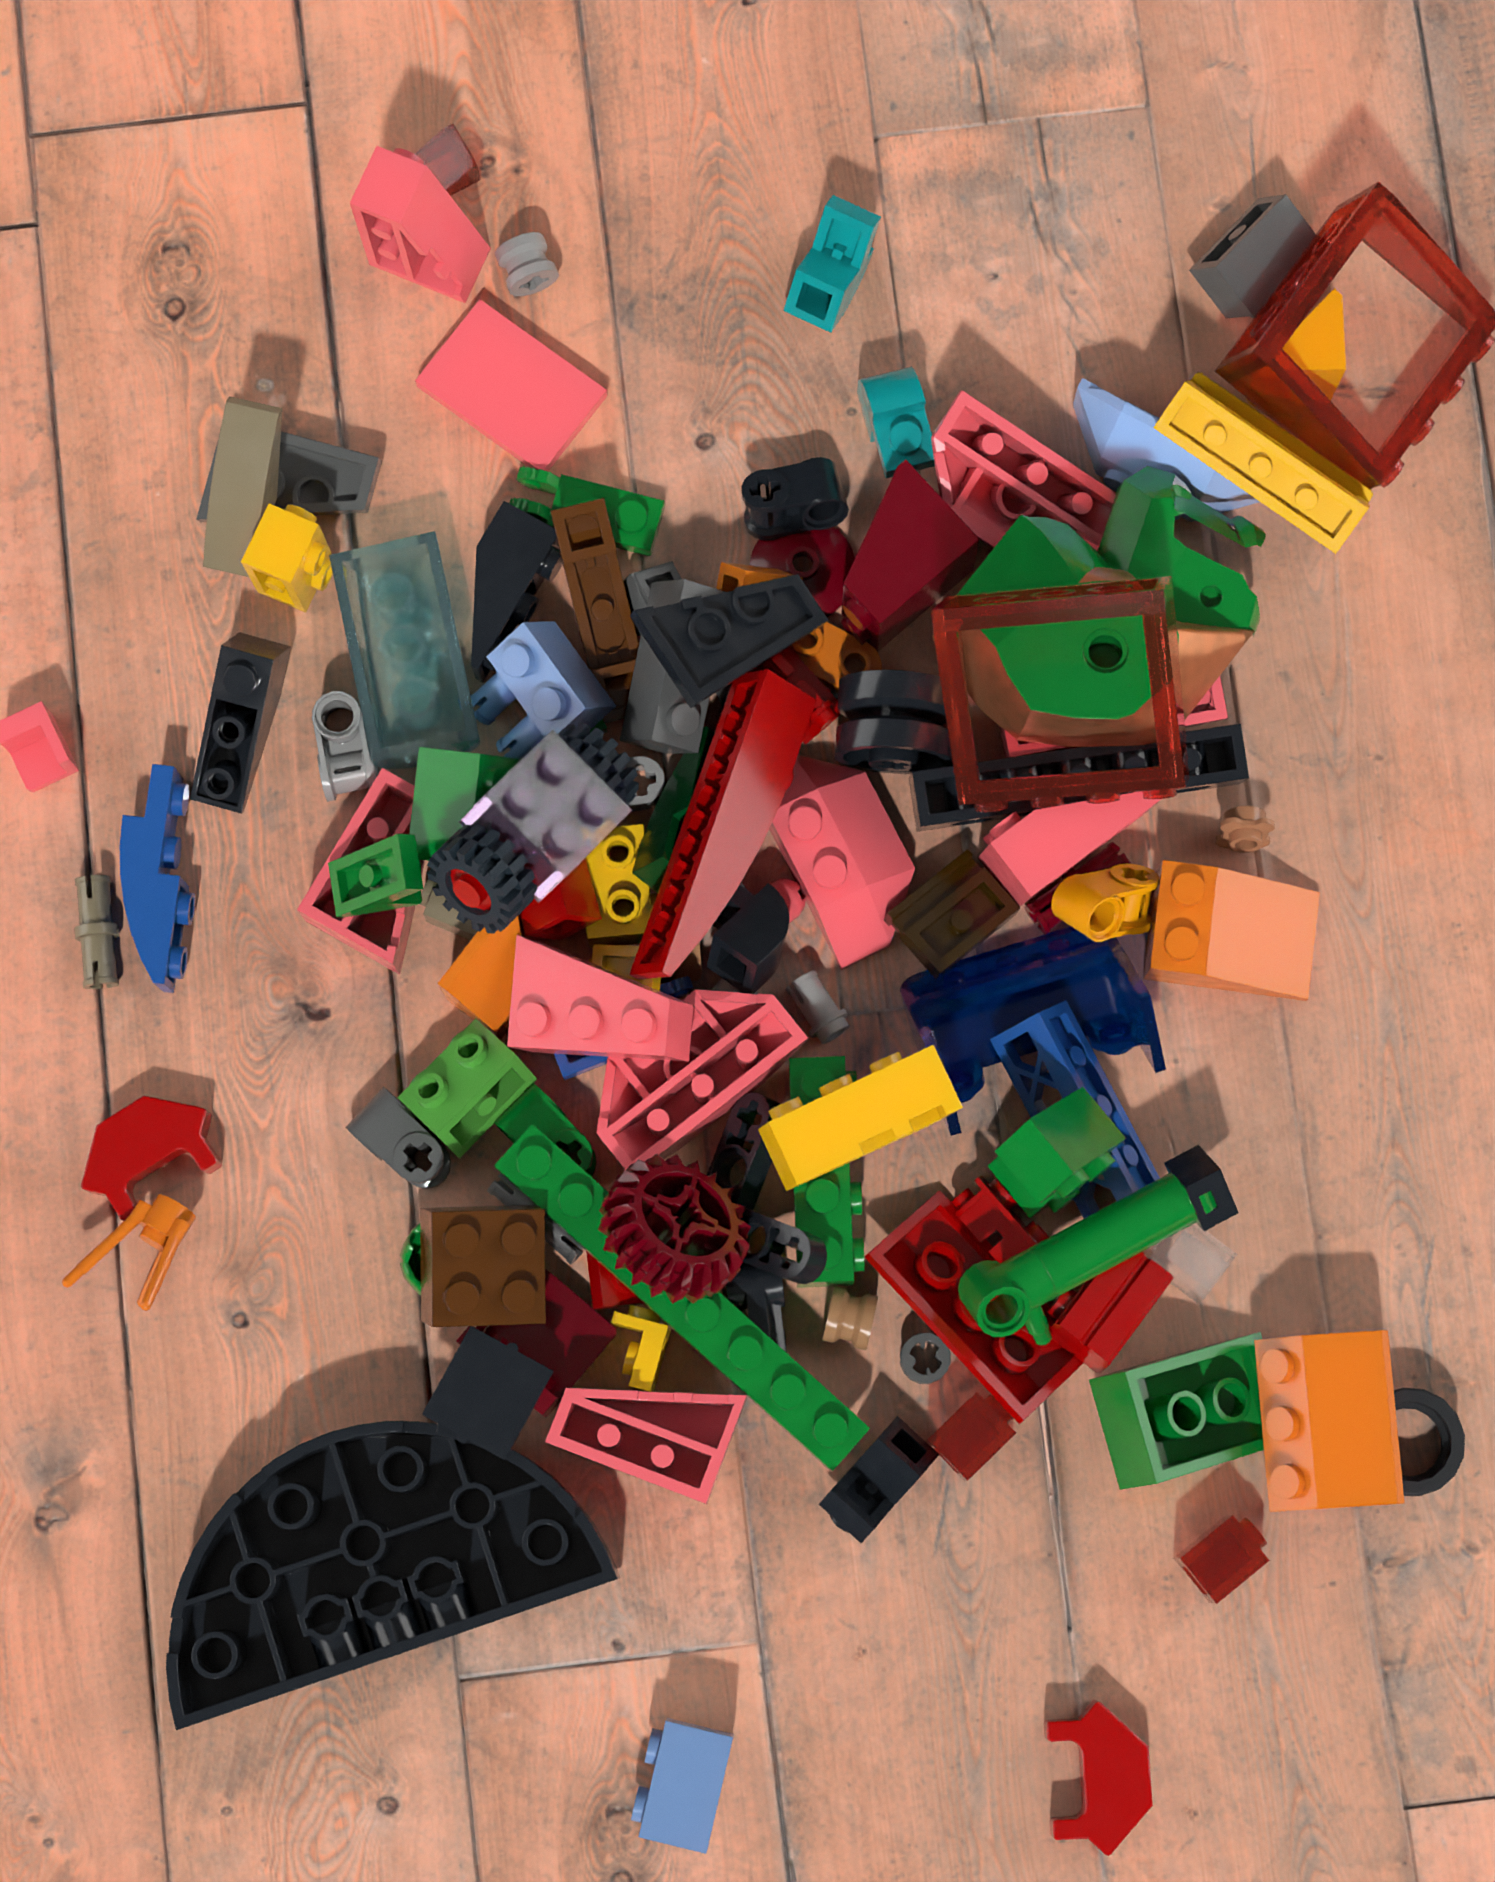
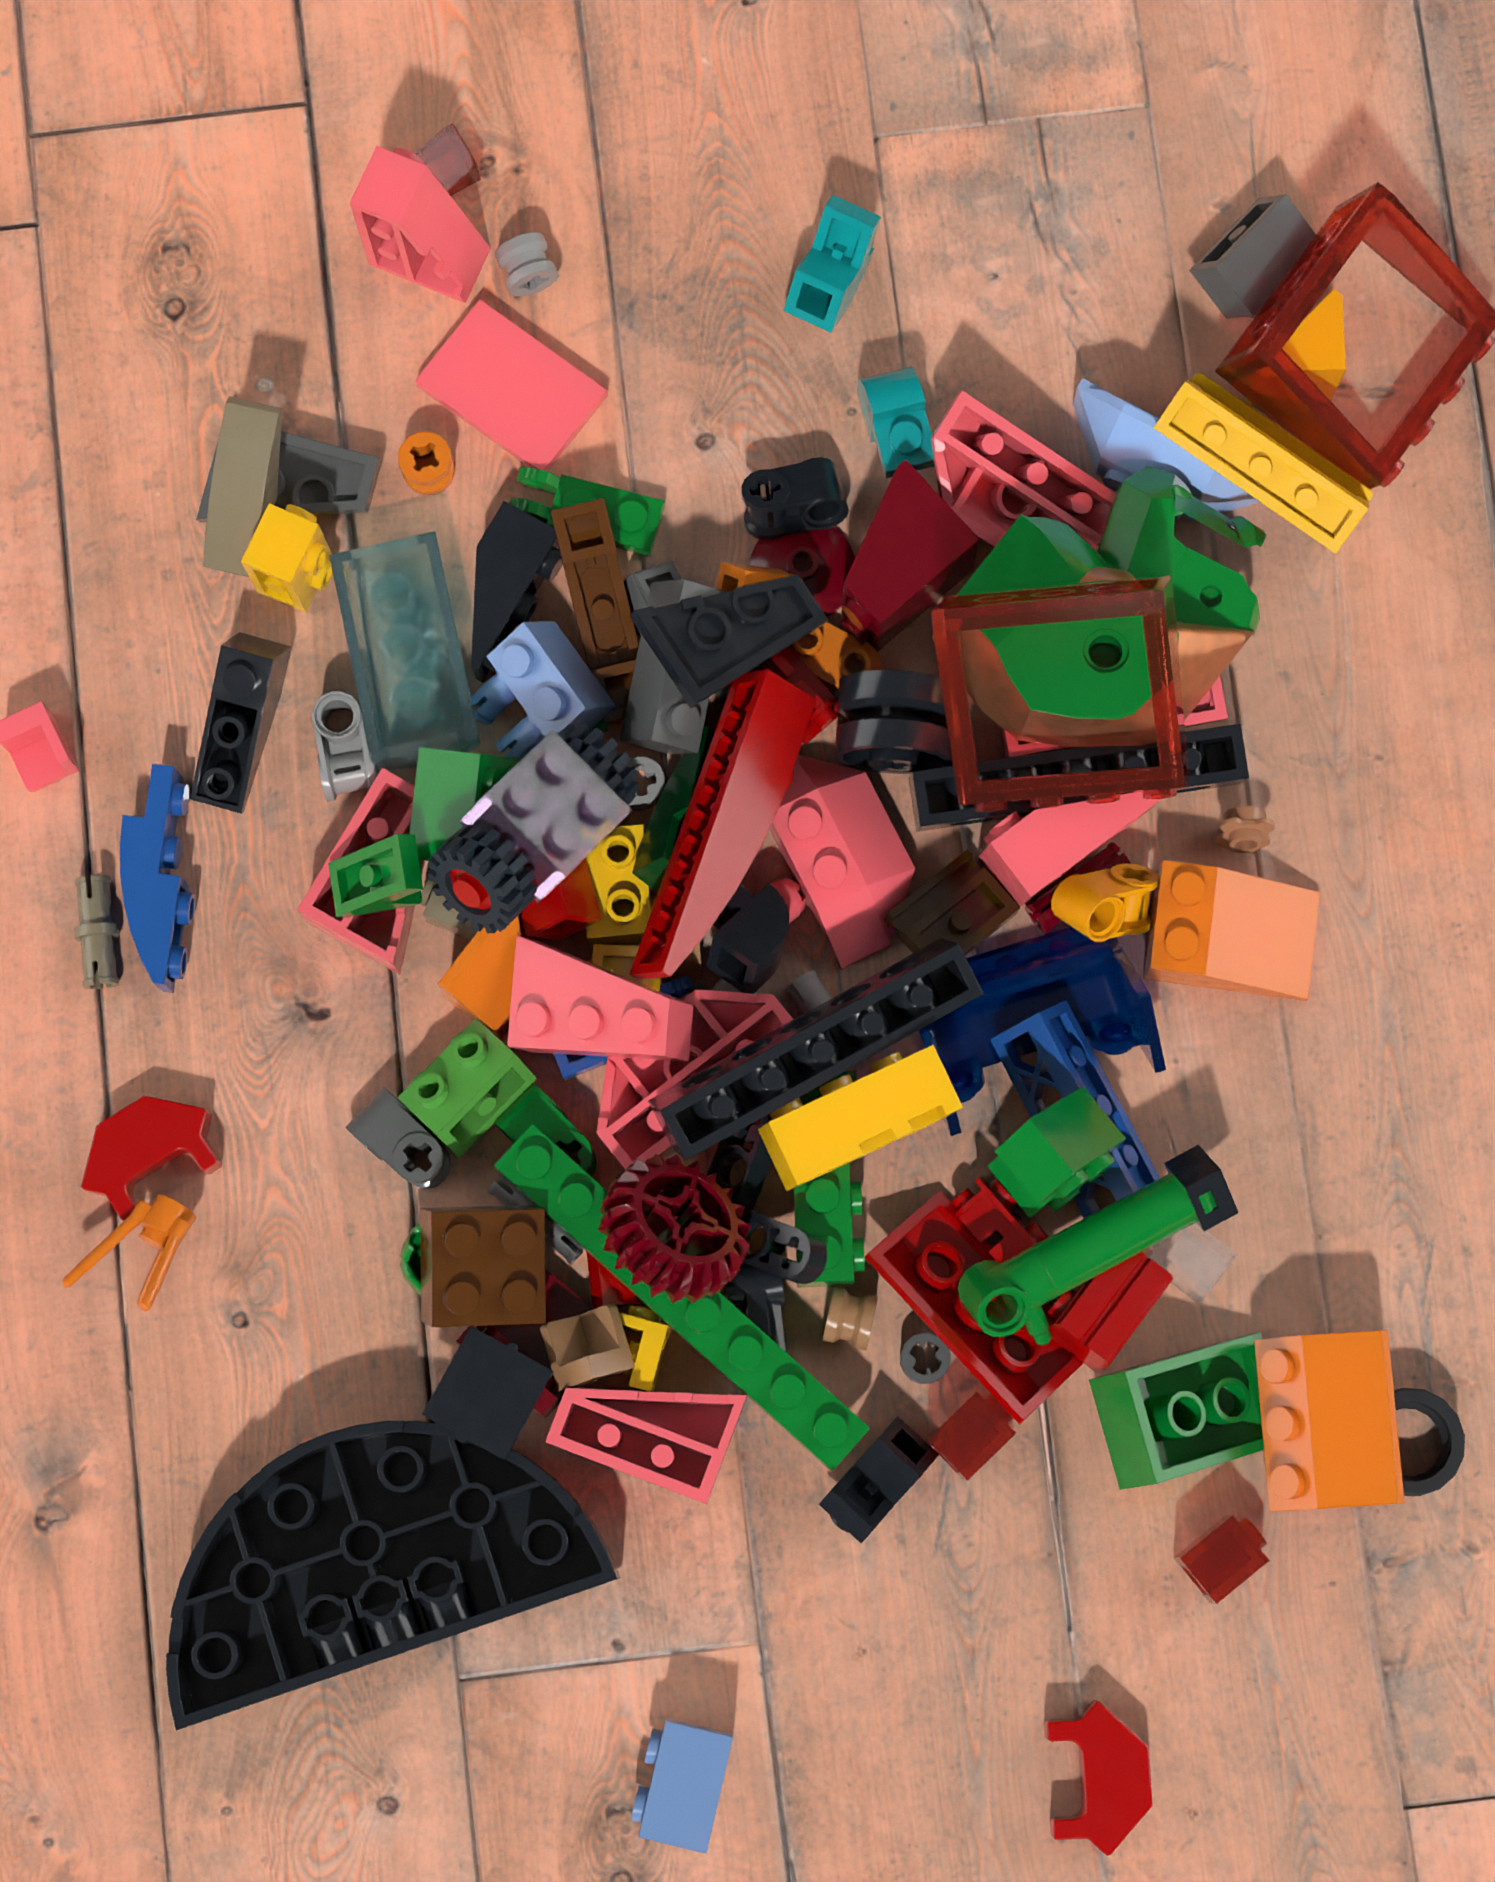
(430, 474): none -> orange wheel
(587, 1347): none -> medium nougat panel
(815, 1047): none -> black brick

